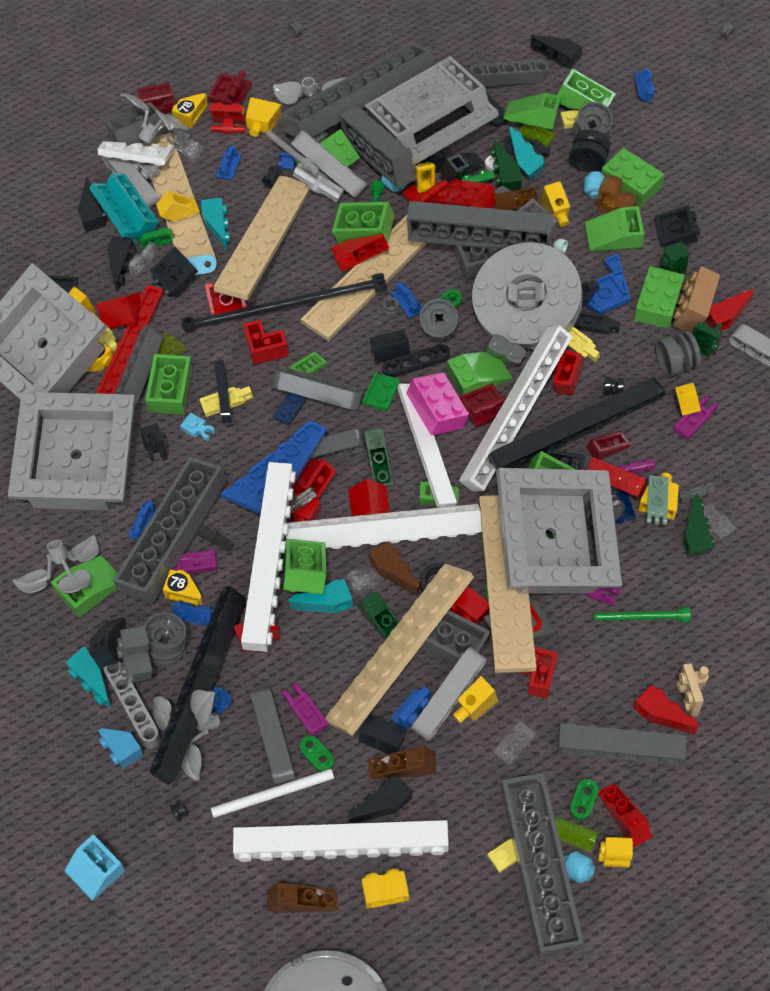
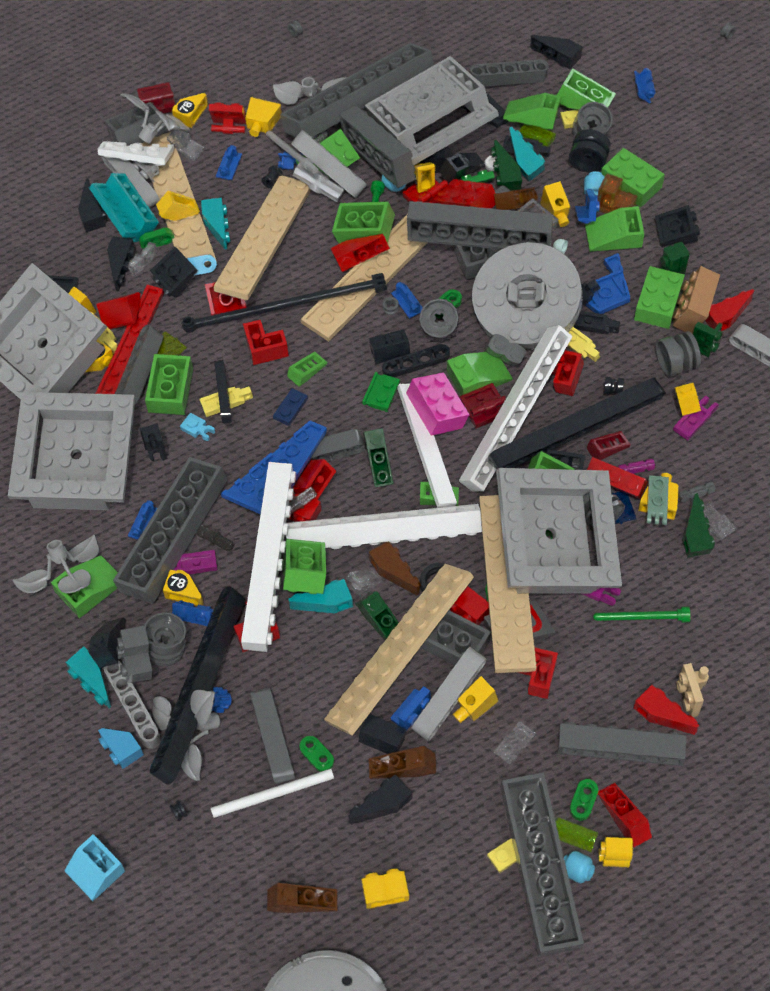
(230, 89): dark red plate -> none
(305, 710): magenta hinge -> none
(317, 388): beam -> none
(340, 839): white brick -> none
(368, 498): red slope -> none
(587, 213): none -> blue bracket

